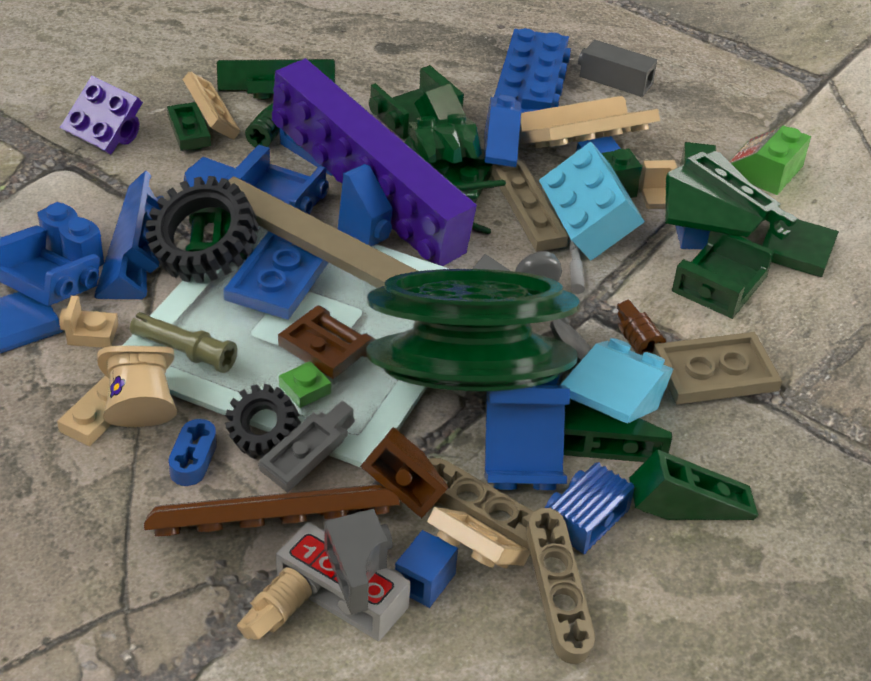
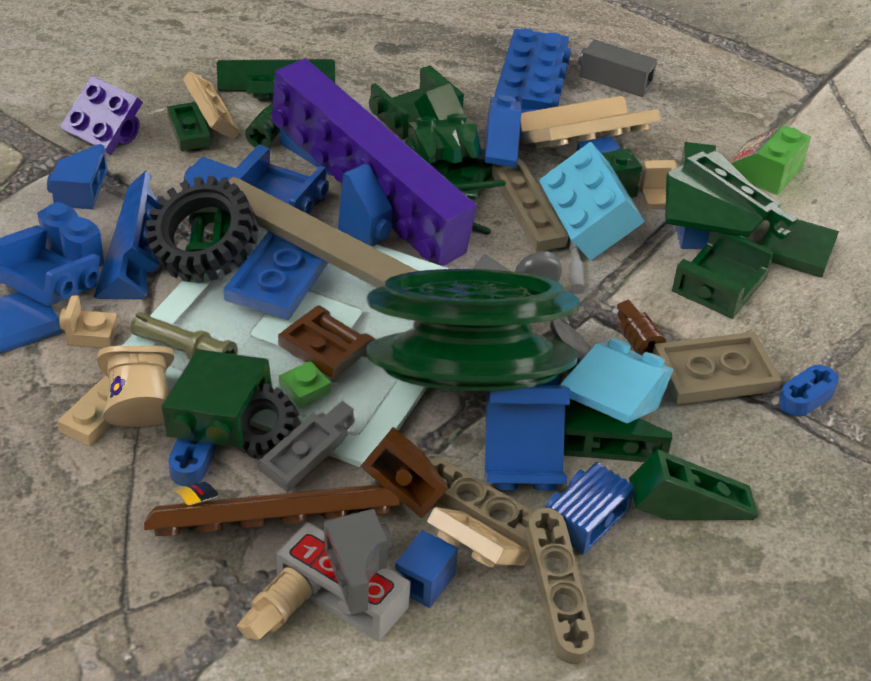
(79, 178): none -> blue slope
(197, 493): none -> sticker
(213, 396): none -> dark green panel
(814, 395): none -> blue beam

